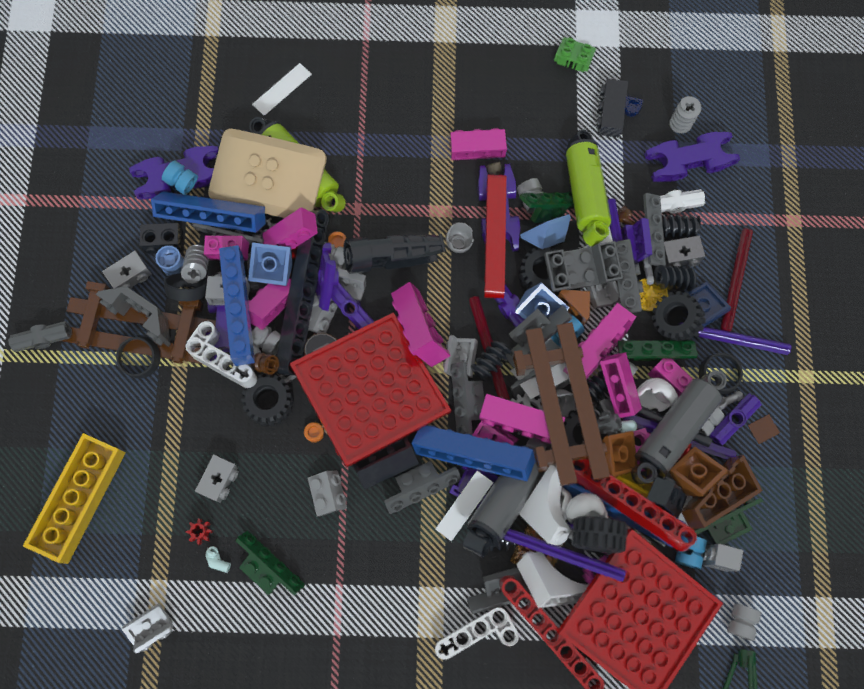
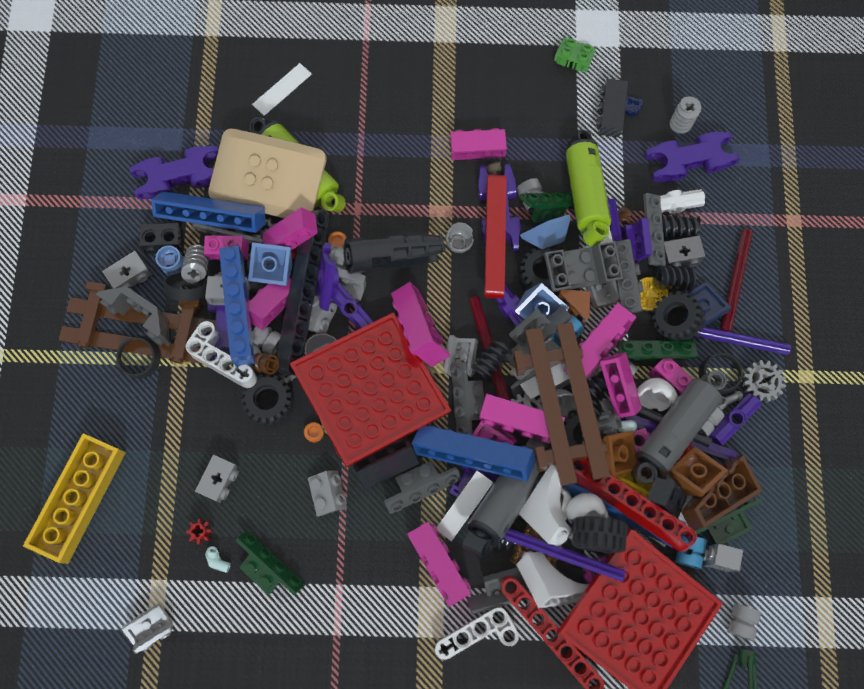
(40, 336): dark grey piece -> none
(177, 175): dark azure wheel -> none
(438, 563): none -> dark pink wedge
(648, 271): light grey piece -> none
(759, 373): none -> light grey gear
(763, 429): reddish brown sticker -> none

